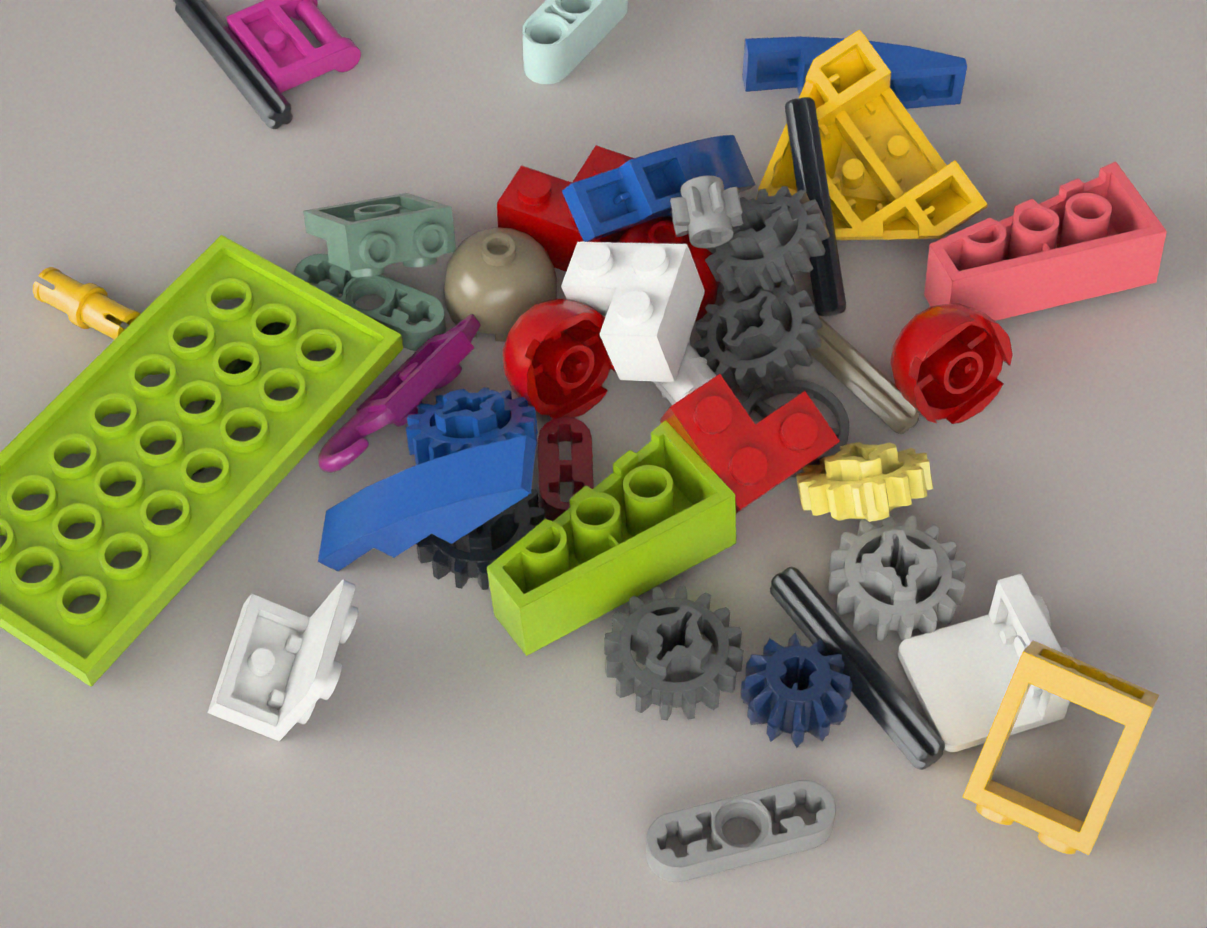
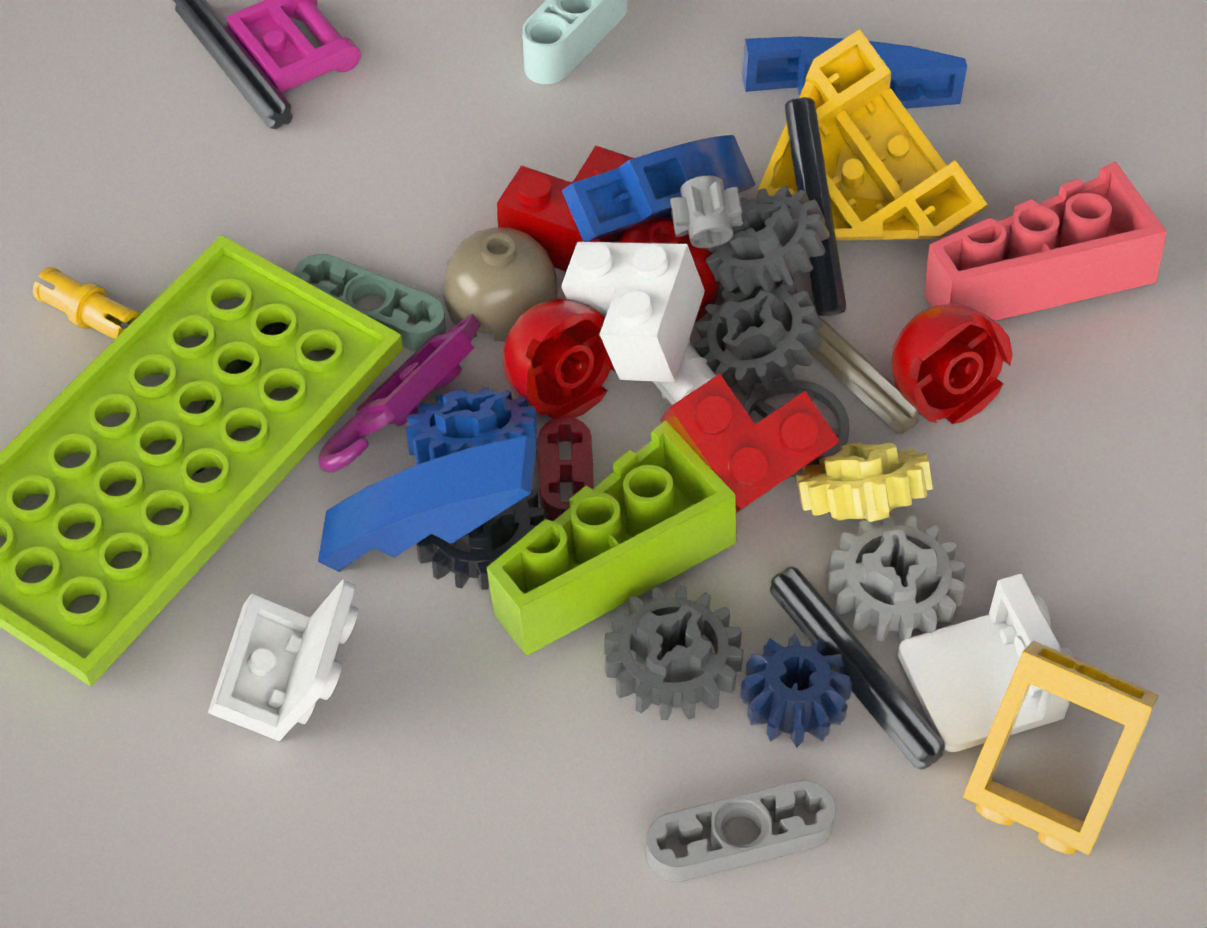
(383, 232): sand green plate -> none

